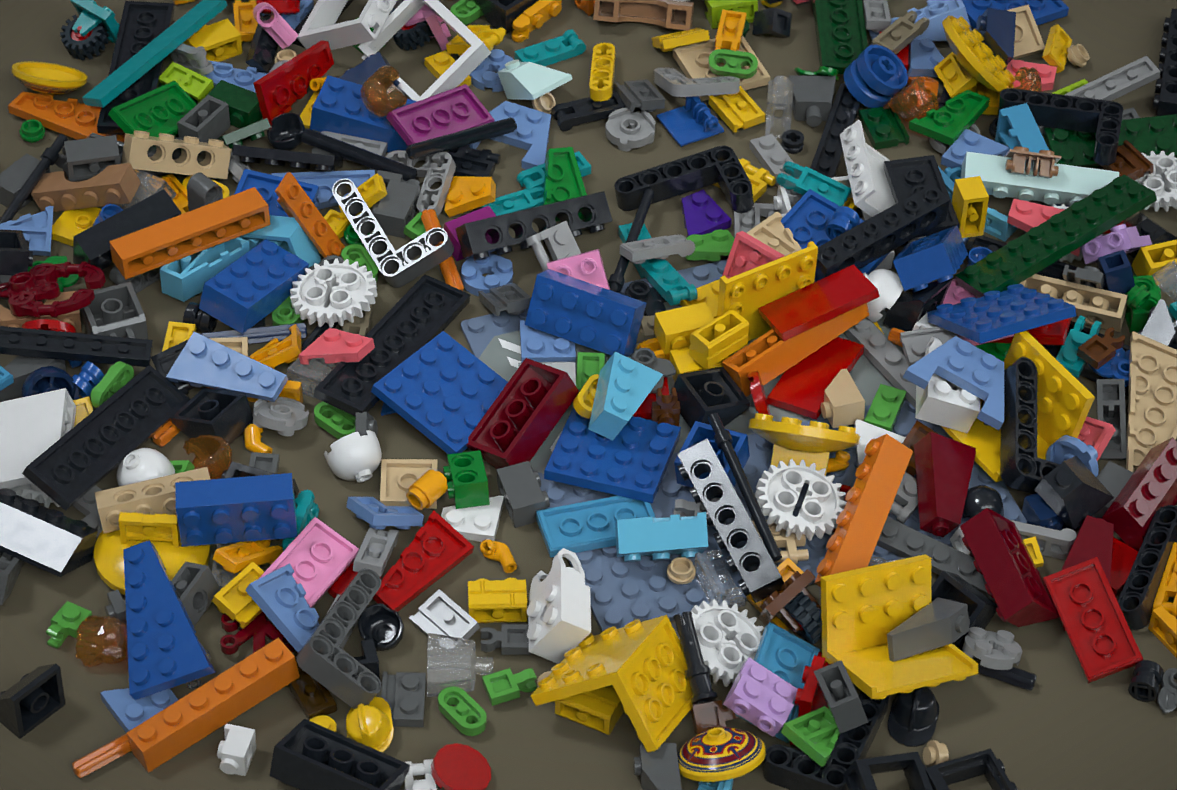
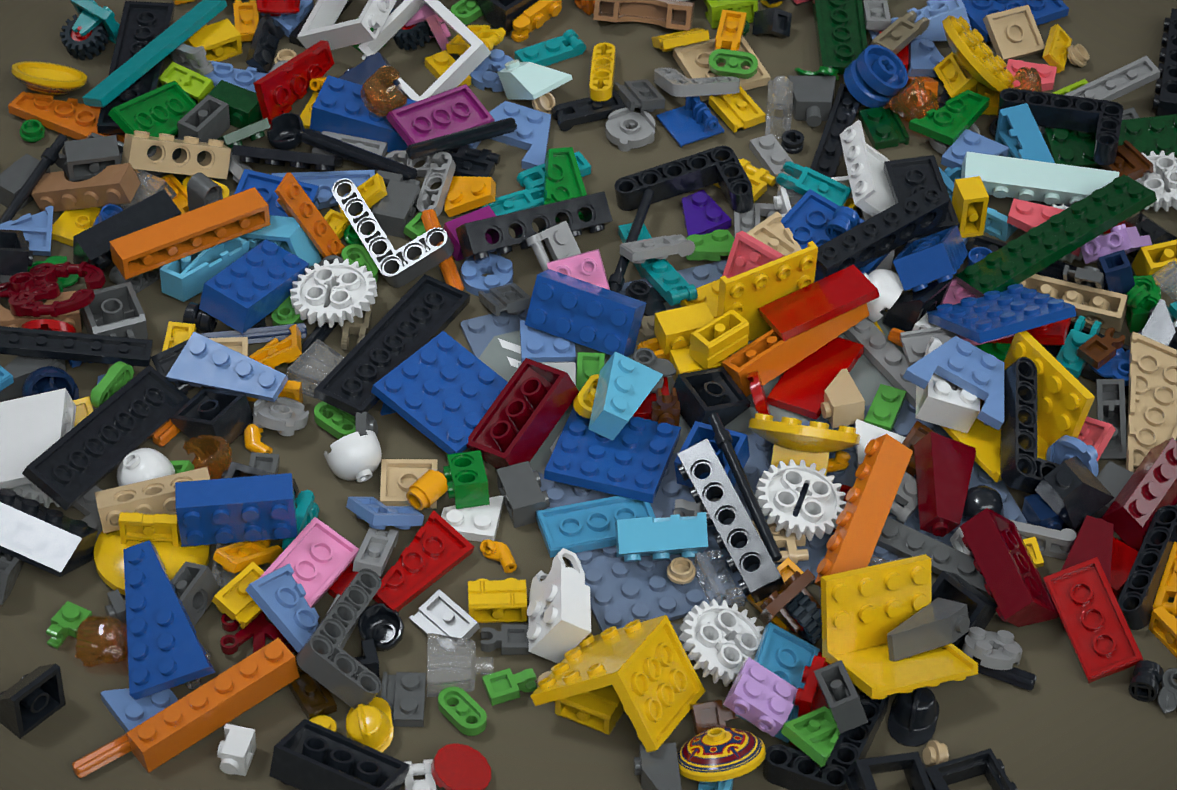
(87, 378): blue wheel -> none
(275, 26): bright pink piece -> none
(337, 347): coral wing -> none
(697, 671): black pin -> none
(998, 32): dark blue slope -> none
(1045, 157): medium nougat hinge -> none

